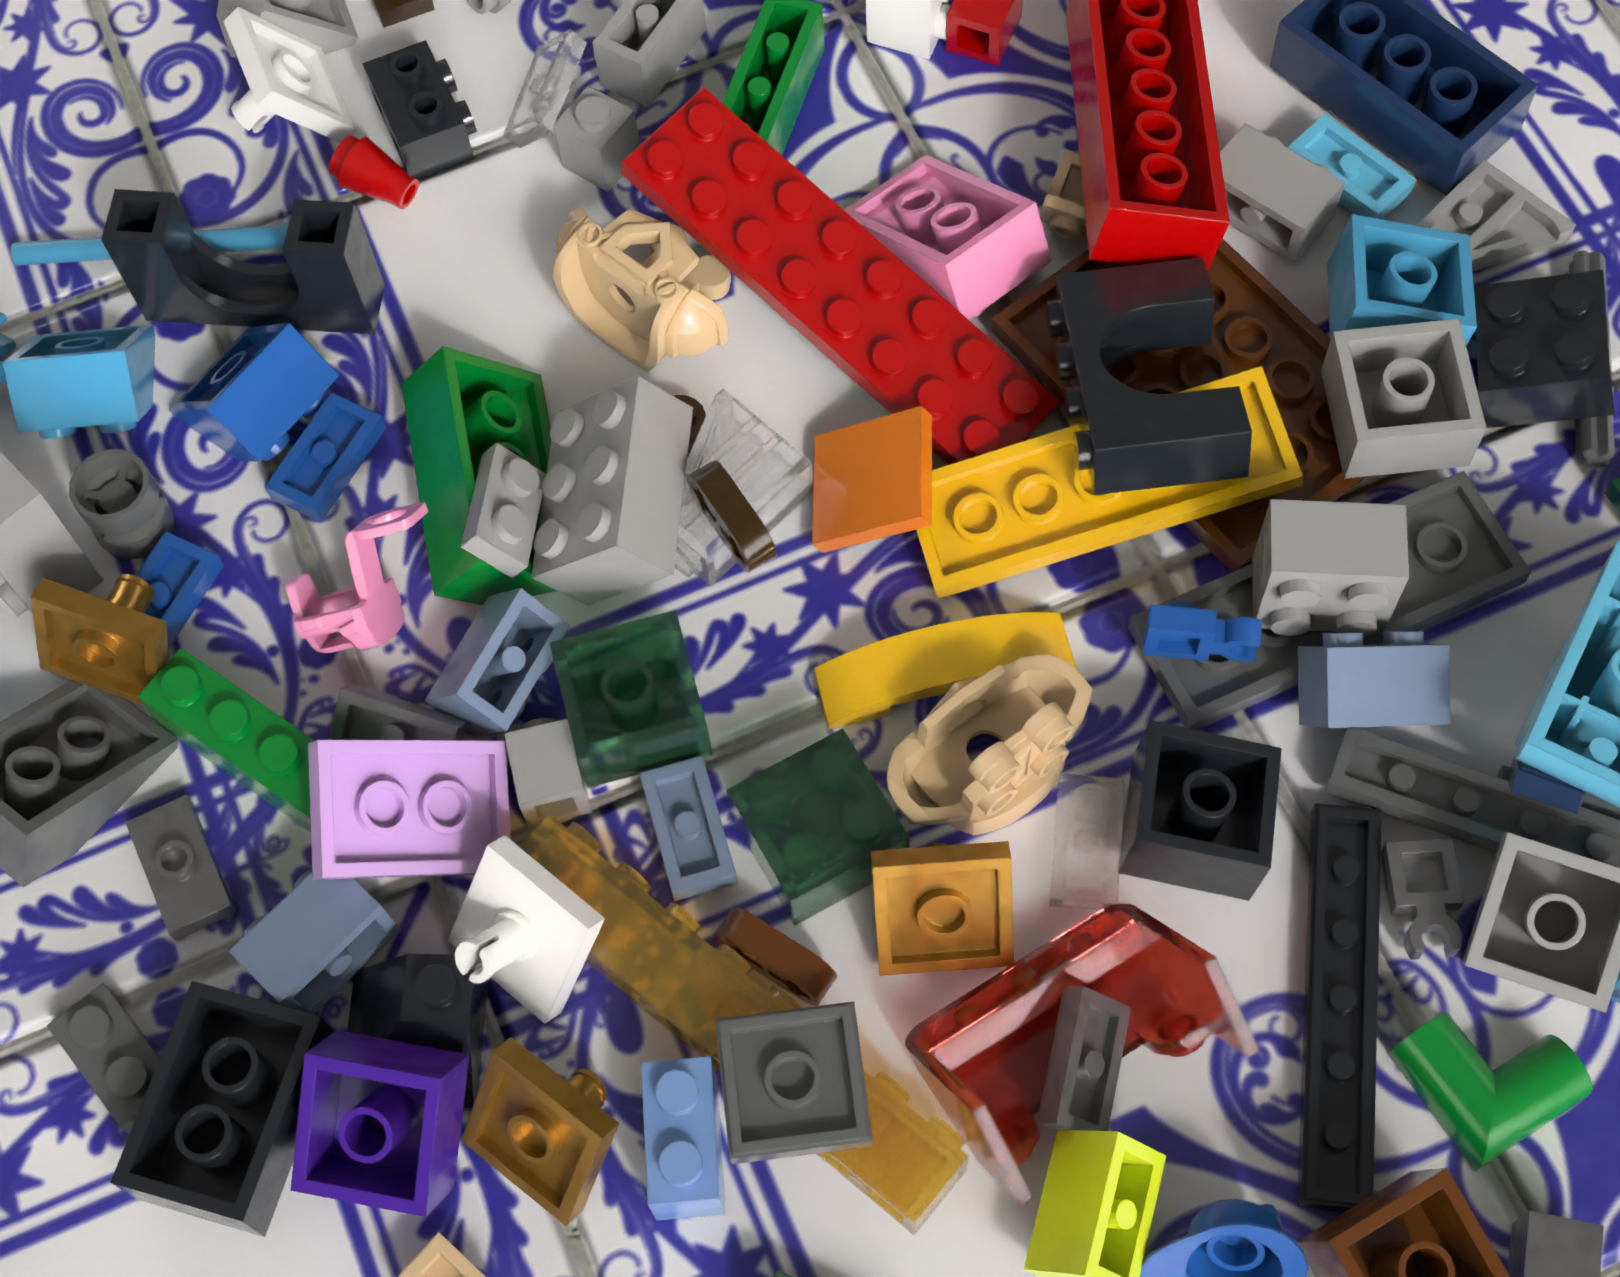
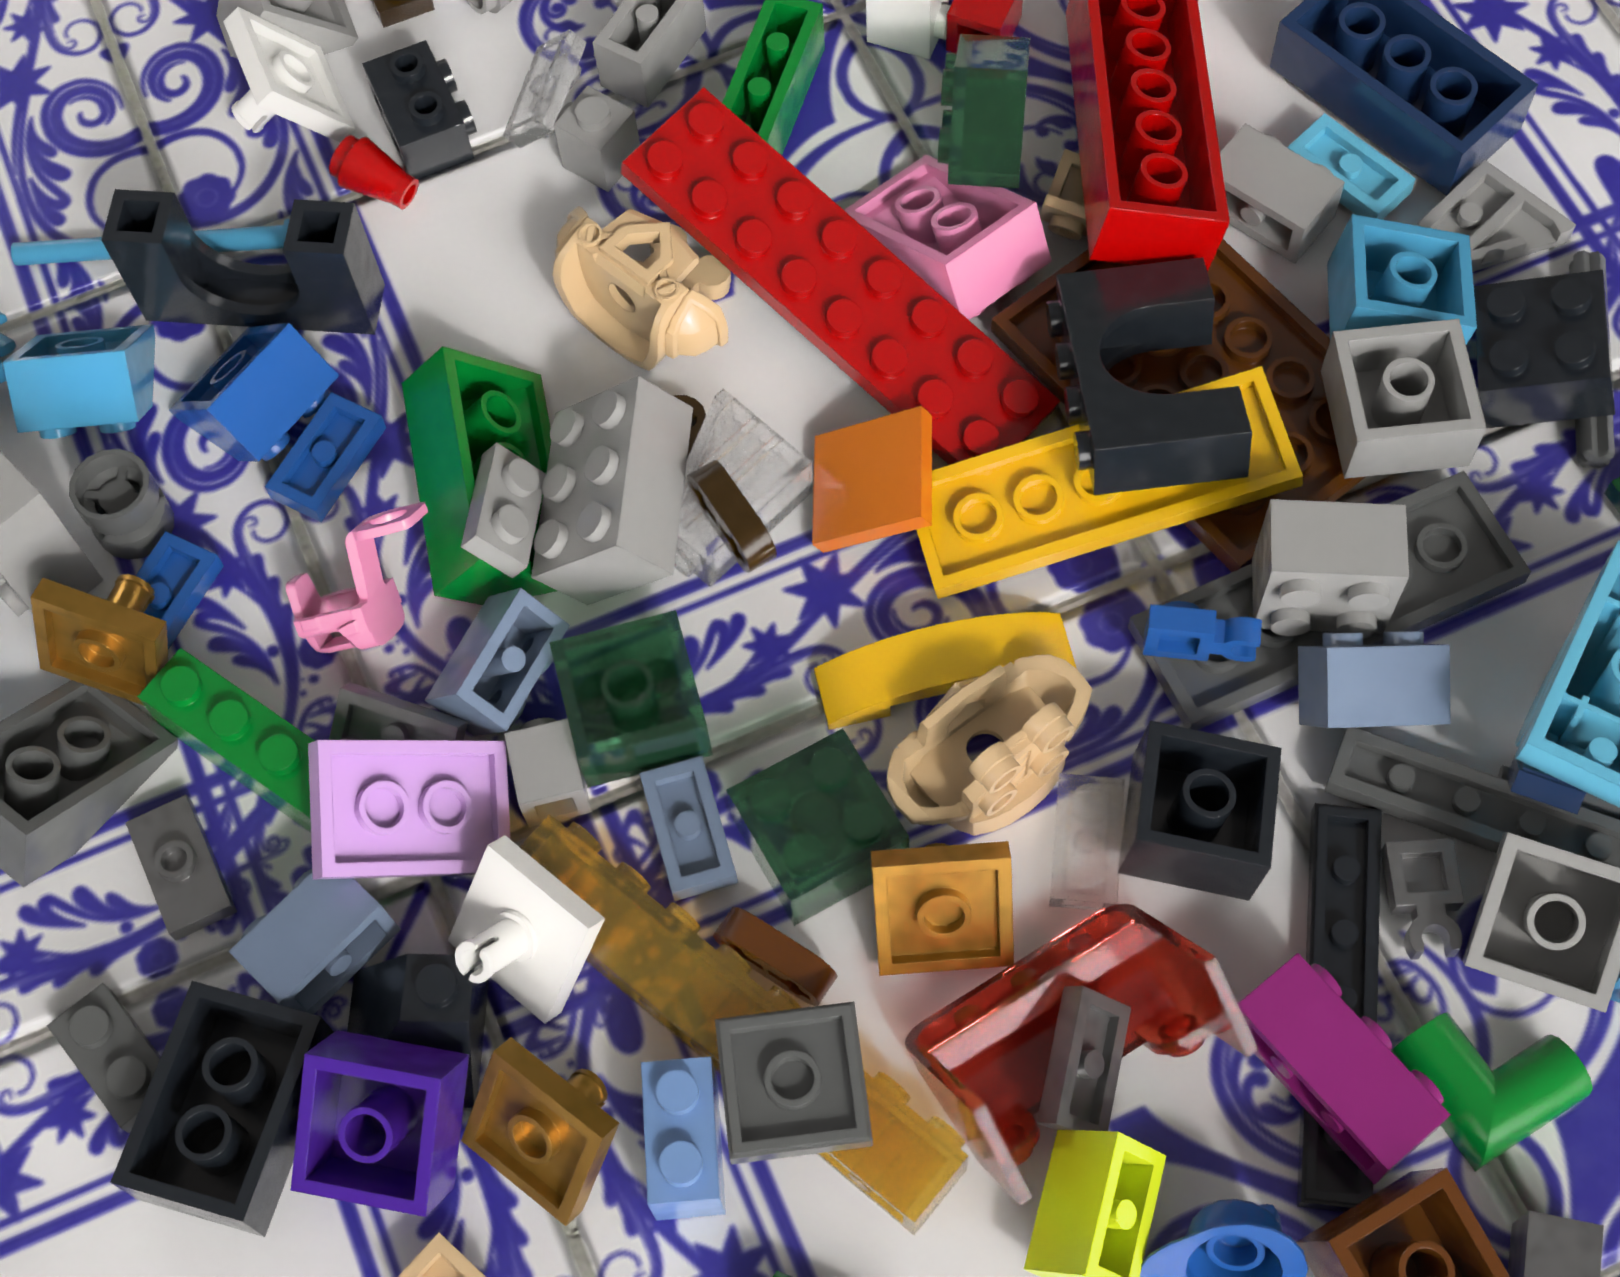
(986, 121): none -> clear green brick
(1341, 1067): none -> magenta brick

